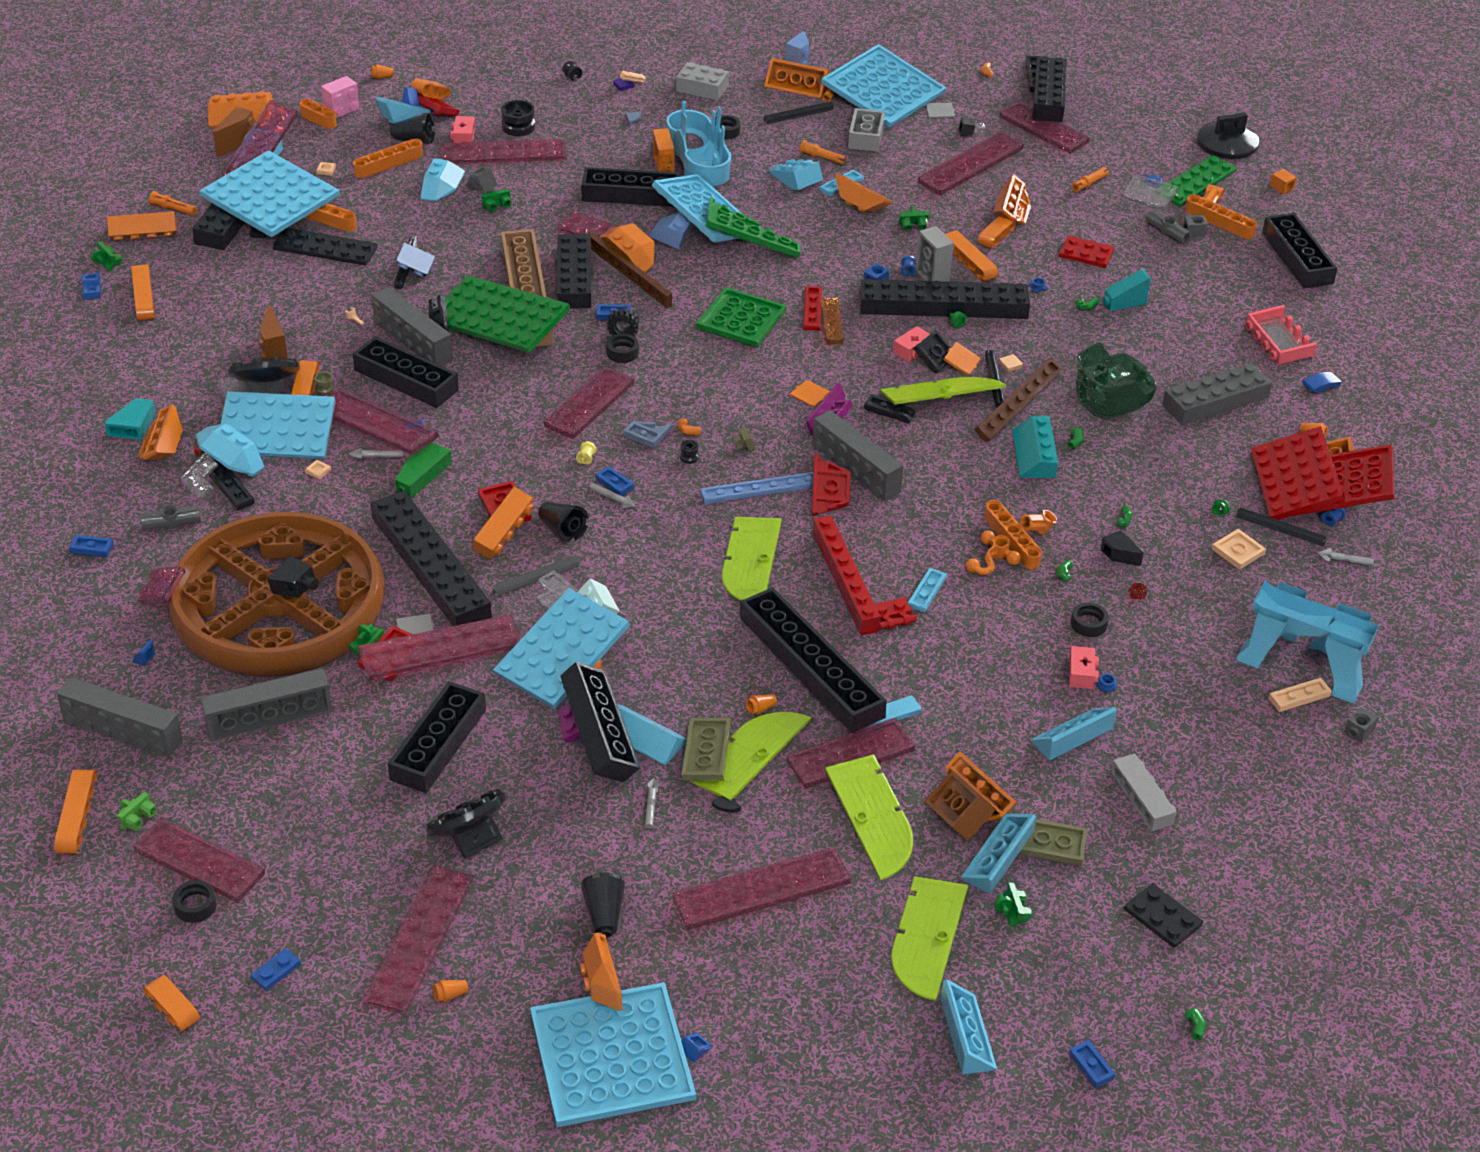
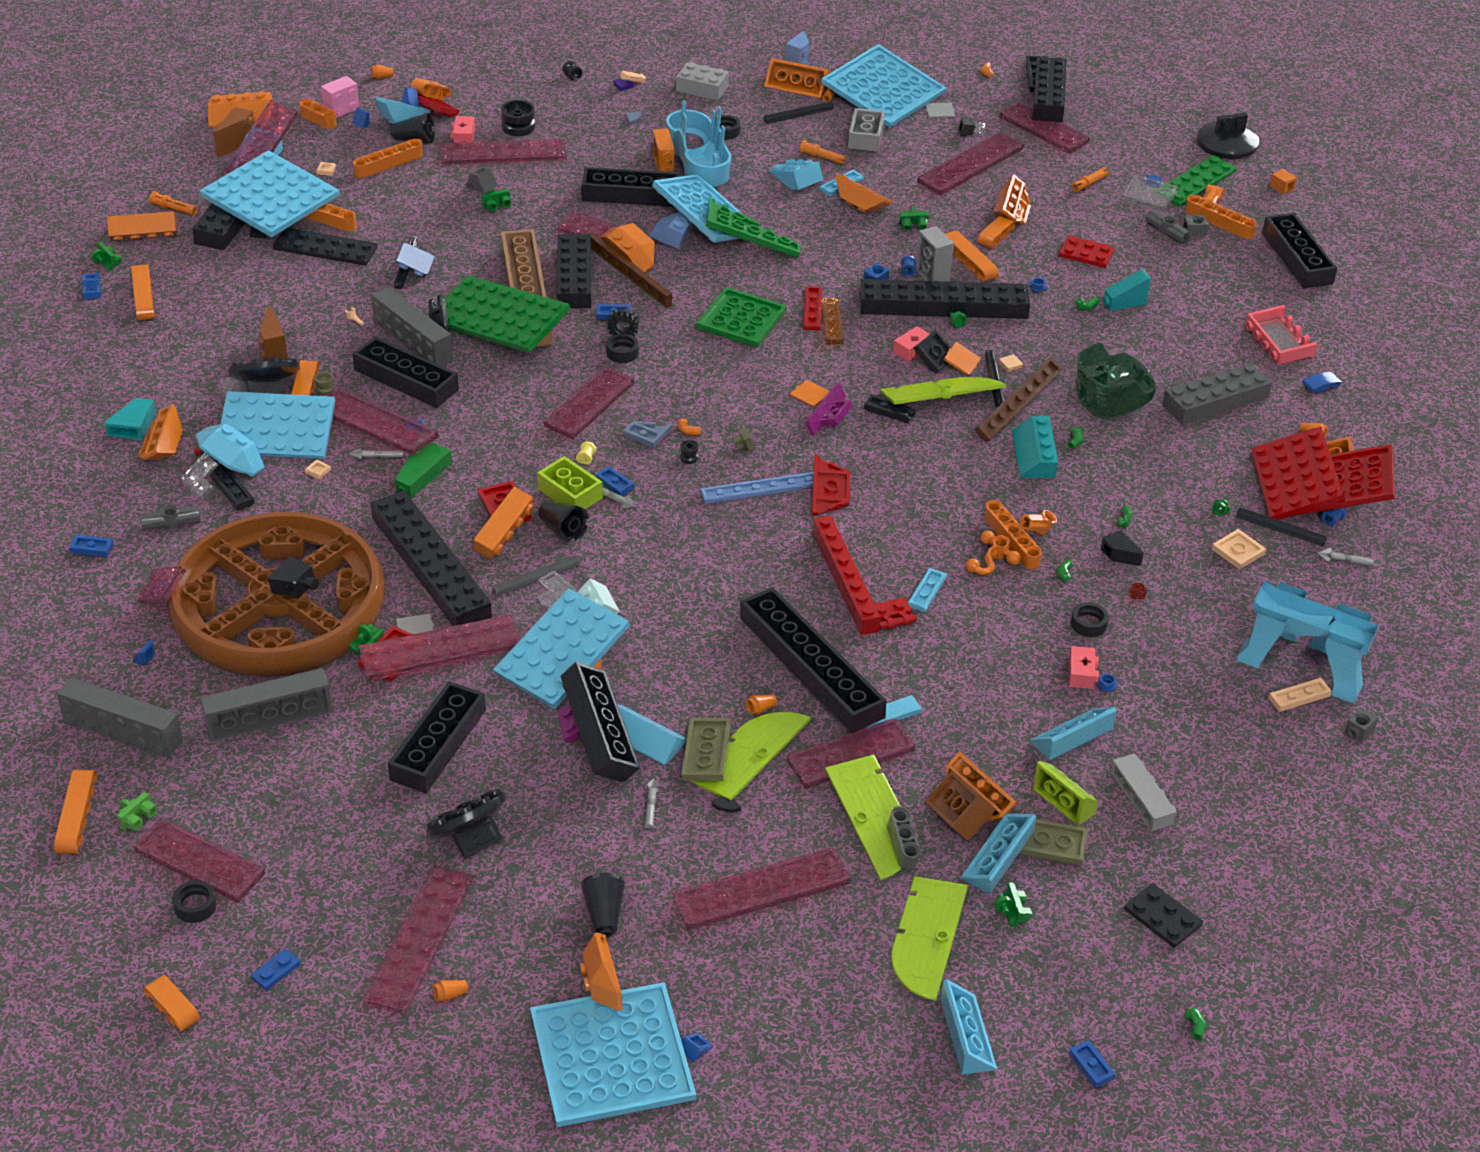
(361, 118): none -> blue slope
(441, 180): medium azure wedge -> none
(569, 484): none -> lime brick
(751, 554): lime door -> none
(857, 454): dark grey brick -> none
(903, 838): none -> dark grey beam
(1063, 793): none -> lime slope

